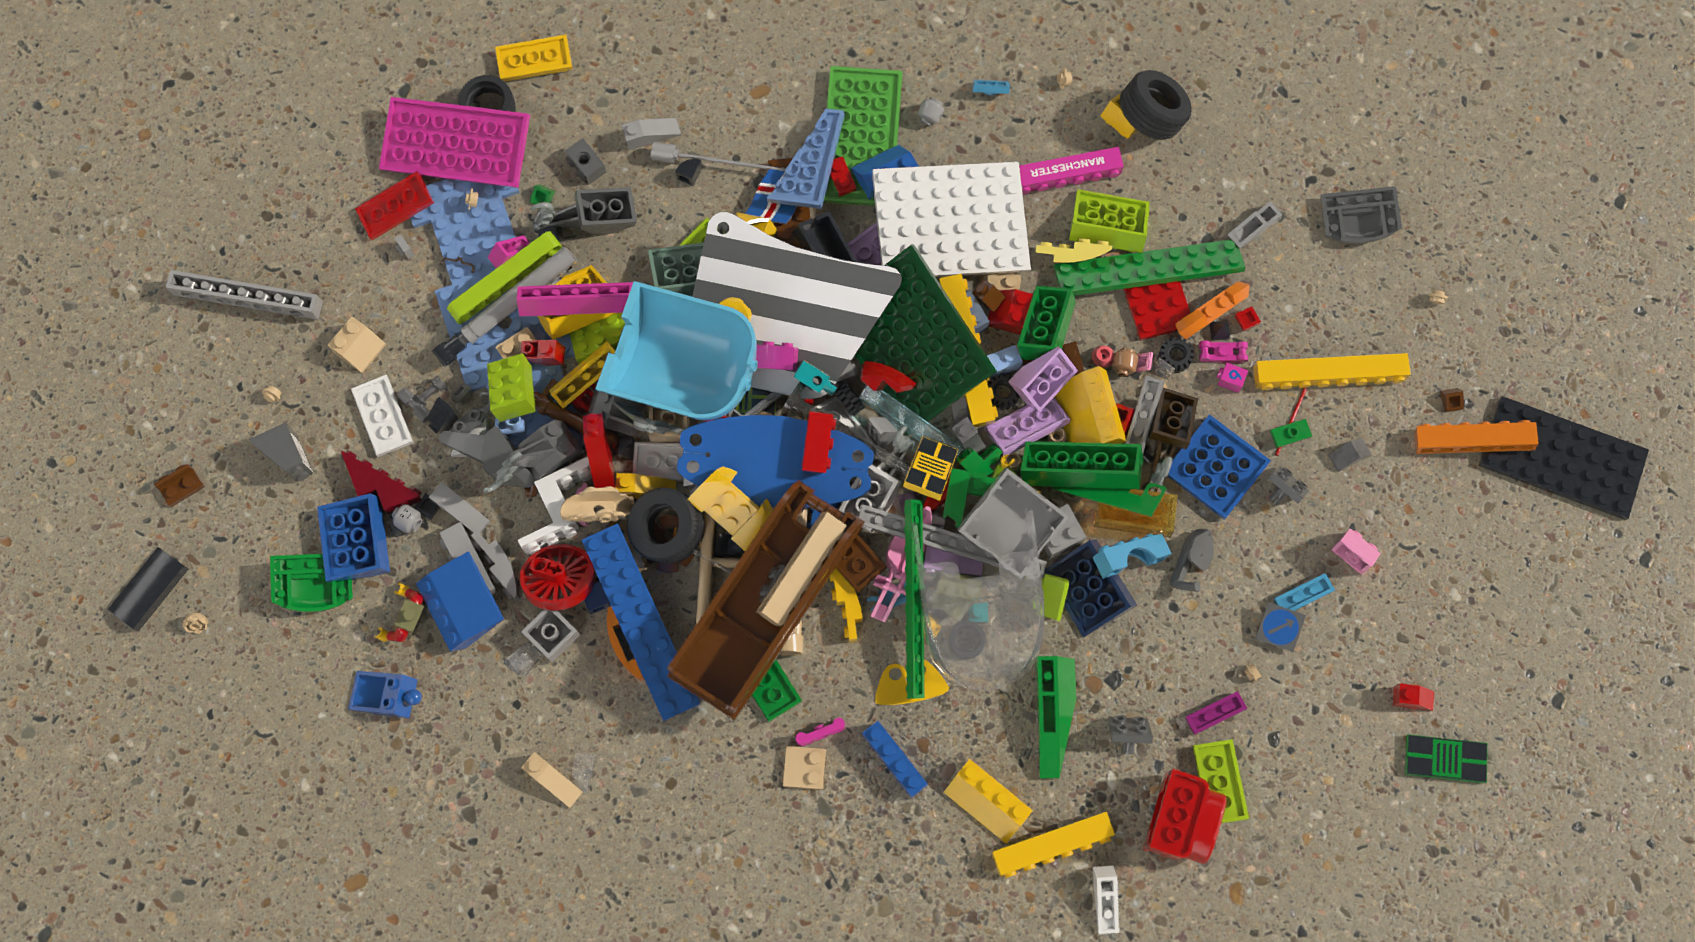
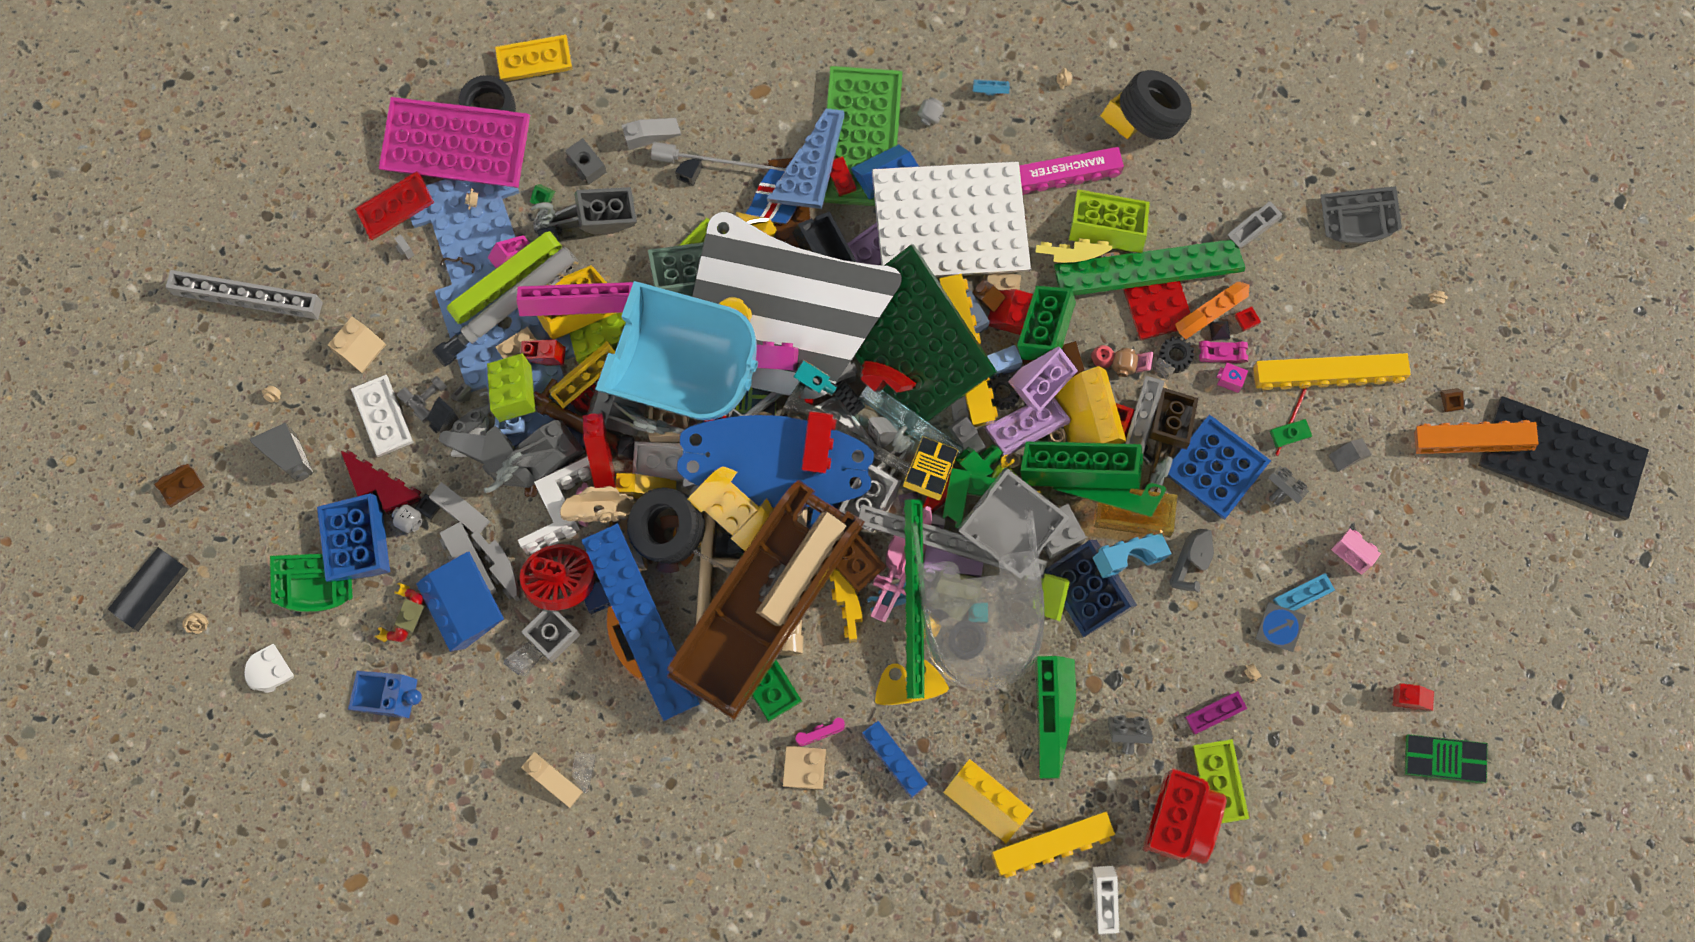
(267, 670): none -> white slope

